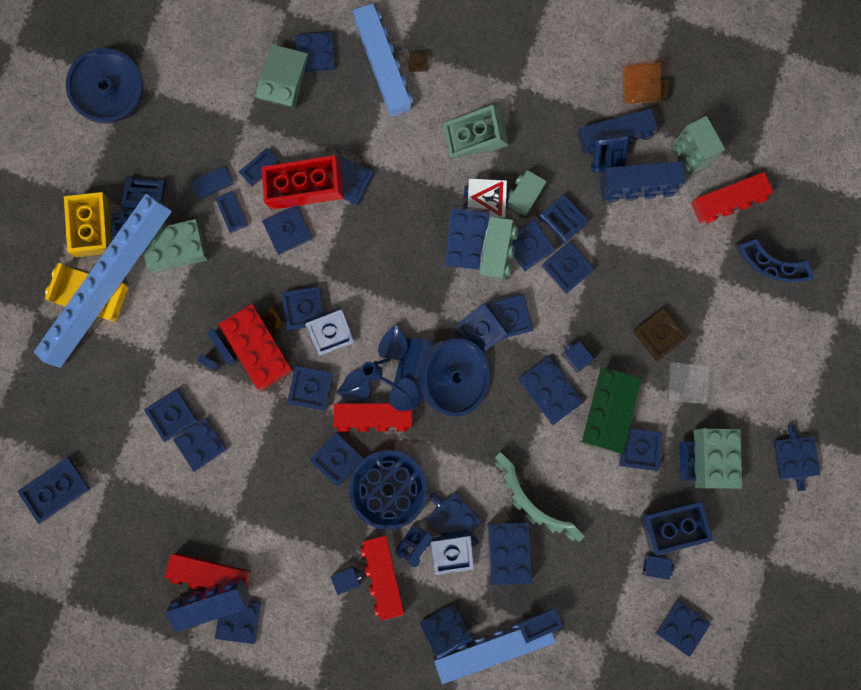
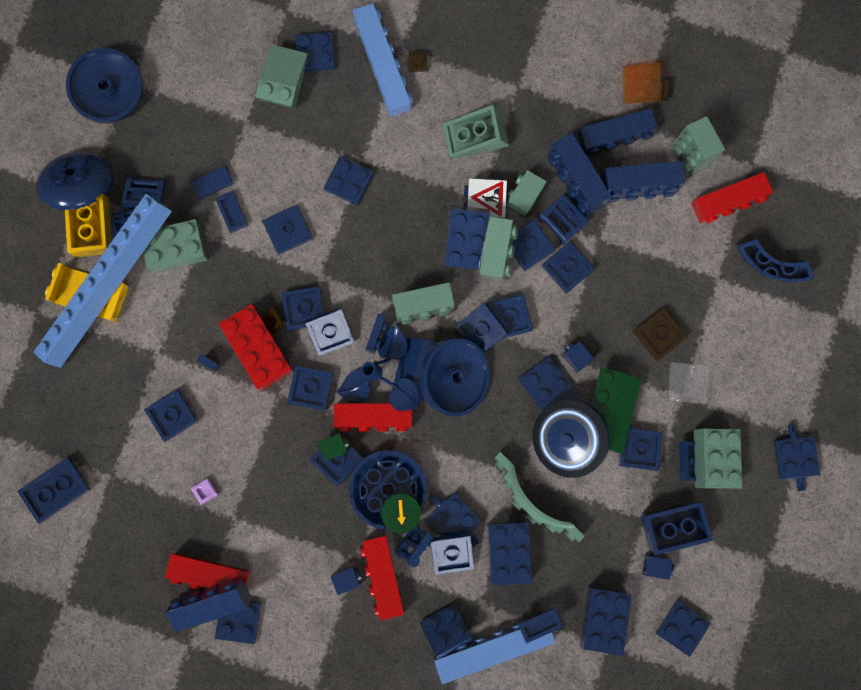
(74, 180): none -> dark blue brick
(200, 444): dark blue plate -> none
(204, 491): none -> lavender tile
(222, 348): dark blue tile -> none
(253, 170): dark blue tile -> none
(302, 182): red brick -> none
(333, 447): none -> dark green brick
(379, 326): none -> dark blue plate
(401, 513): none -> dark green tile
(423, 303): none -> sand green brick
(571, 438): none -> dish
(578, 175): none -> dark blue brick
(605, 621): none -> dark blue brick
(615, 151): dark blue plate -> none

